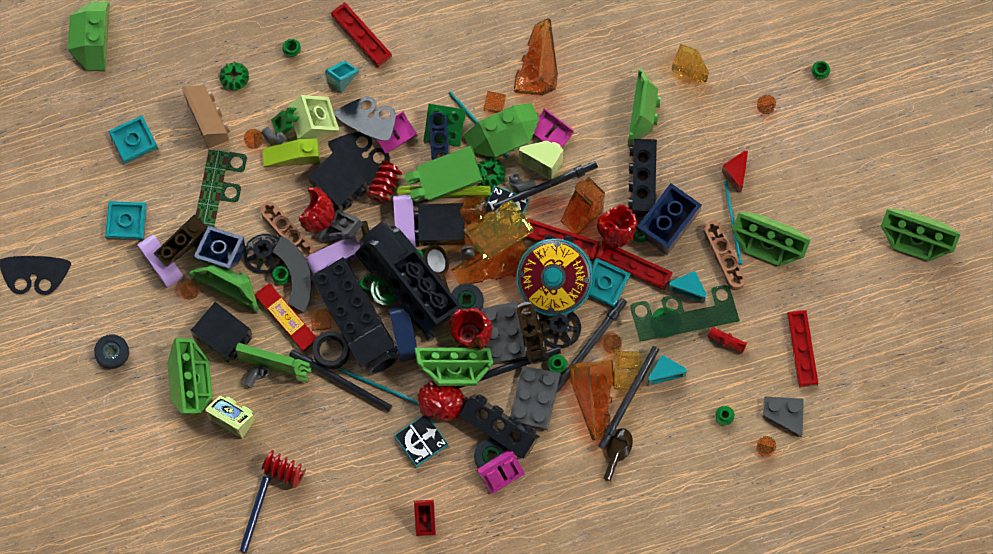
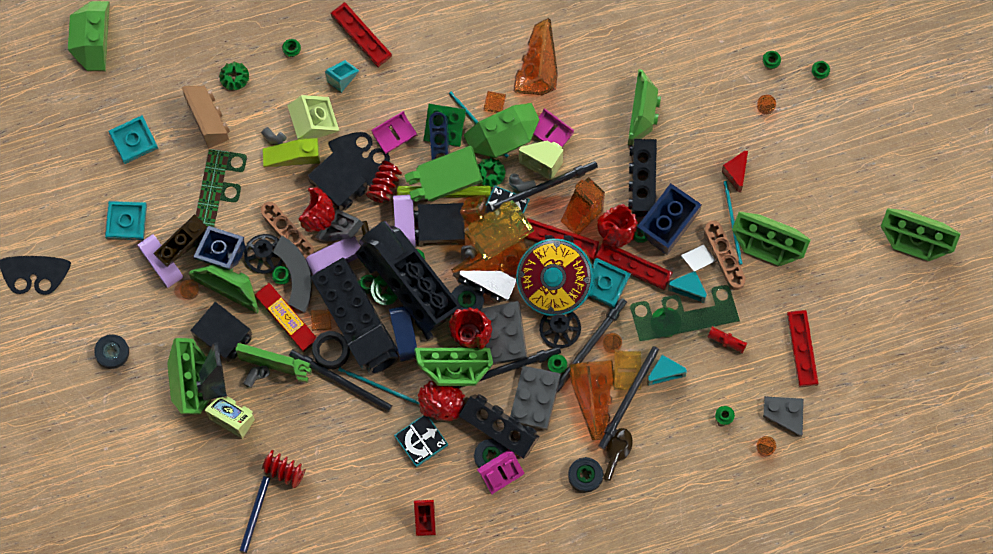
(212, 376): none -> black slope
(253, 138): clear orange tile -> none
(283, 121): green plate -> none
(358, 119): piece -> none
(438, 261): piece -> none
(493, 283): none -> slope
(532, 332): dark brown piece -> none
(580, 483): none -> black bush
(690, 63): clear yellow slope -> none
(698, 257): none -> white sticker
(774, 55): none -> green plate

